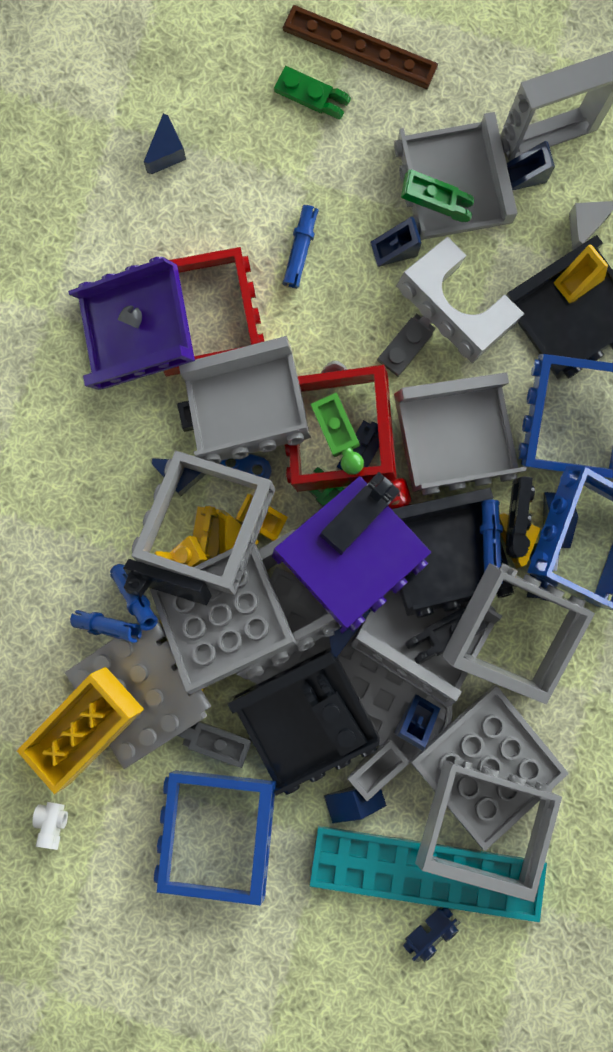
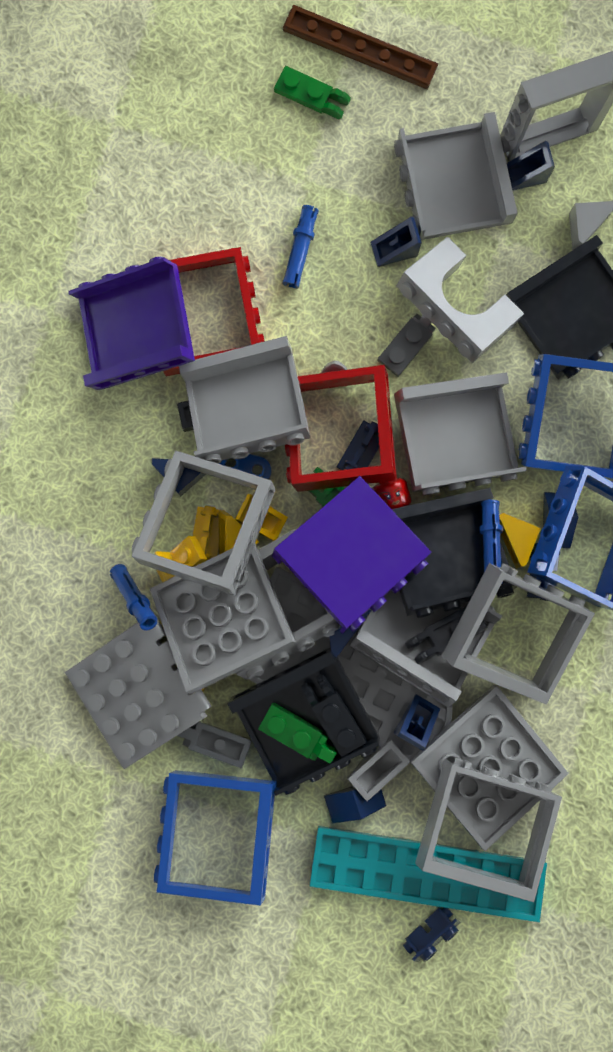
(50, 820): white plate -> none
(80, 729): yellow brick -> none
(97, 624): blue pin -> none
(131, 316): dark grey hinge -> none
(144, 576): black hinge -> none
(165, 148): dark blue slope -> none
(297, 734): none -> green hinge
(338, 432): bright green plate -> none
(359, 513): black hinge -> none
(437, 196): green hinge -> none
(519, 518): black hinge -> none
(582, 274): yellow slope -> none

